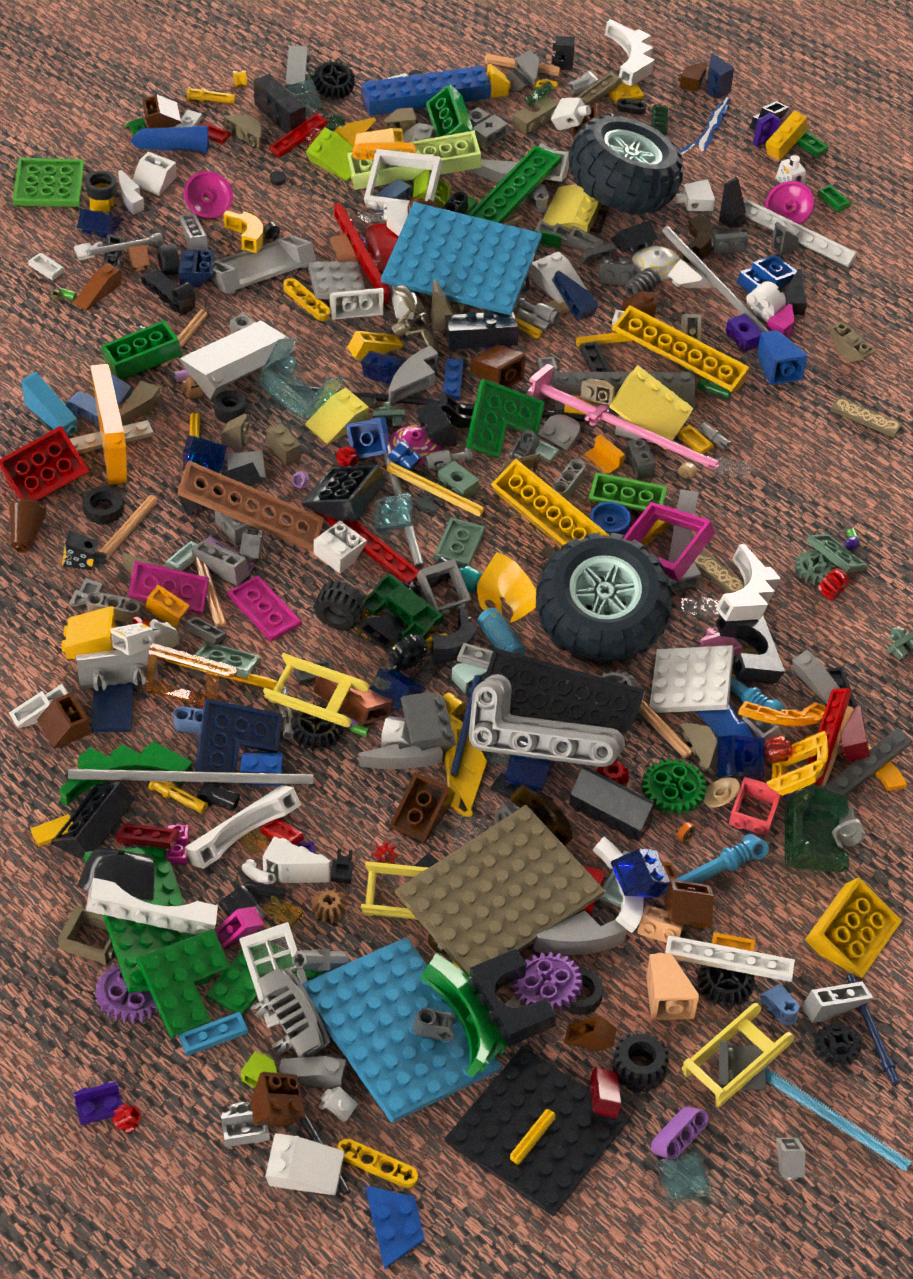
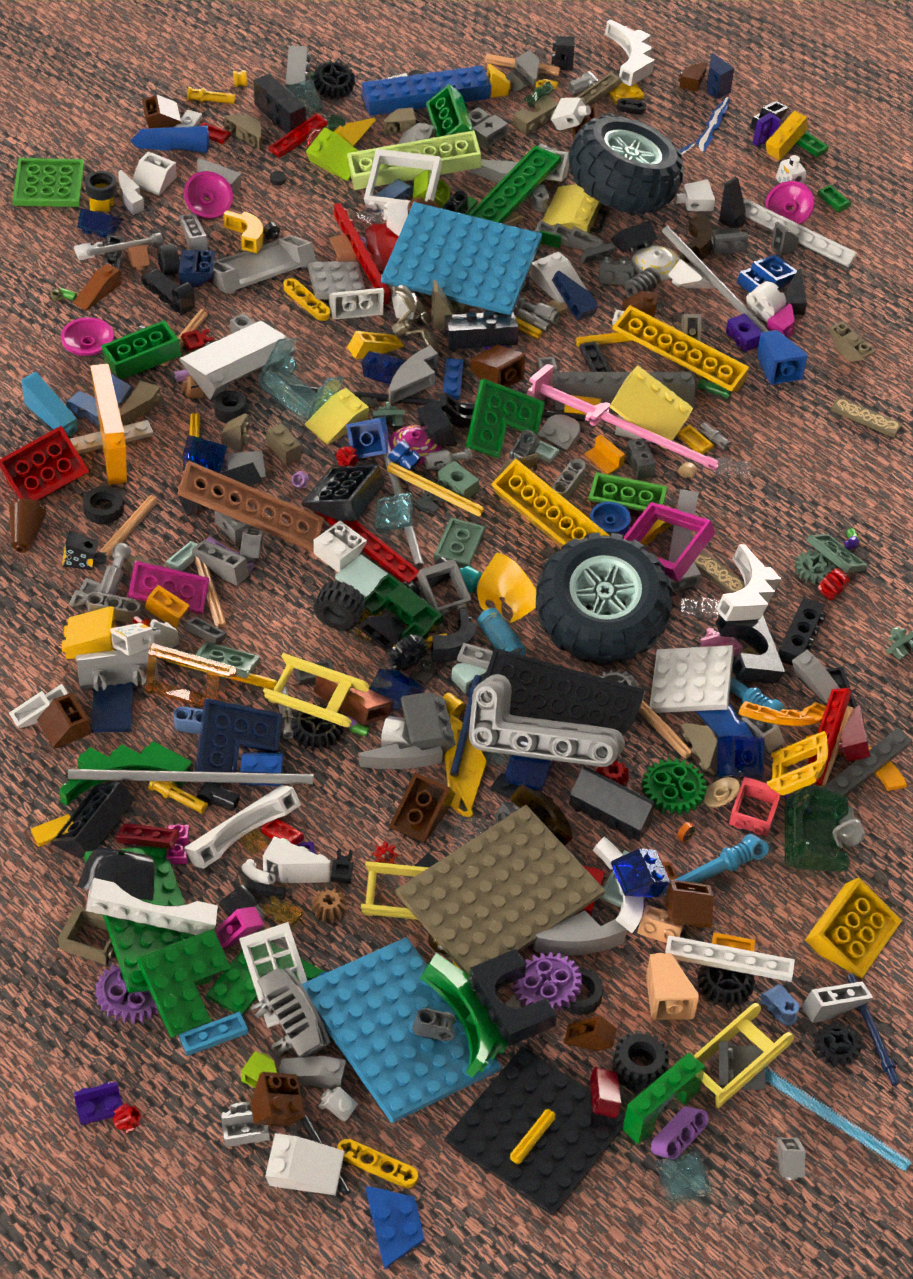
(46, 266): white plate -> none
(86, 336): none -> dark pink dish
(114, 573): none -> light grey piece
(136, 125): green bracket -> none
(195, 340): none -> red plate
(231, 176): none -> light grey slope
(264, 608): dark pink tile -> none
(319, 960): light grey piece -> none
(361, 574): none -> light aqua tile
(364, 147): light orange beam -> none
(390, 135): yellow window -> none
(597, 391): dark tan slope -> none
(659, 118): dark green slope -> none
(680, 1081): none -> green arch
(778, 749): clear red head -> none
(802, 630): none -> black brick

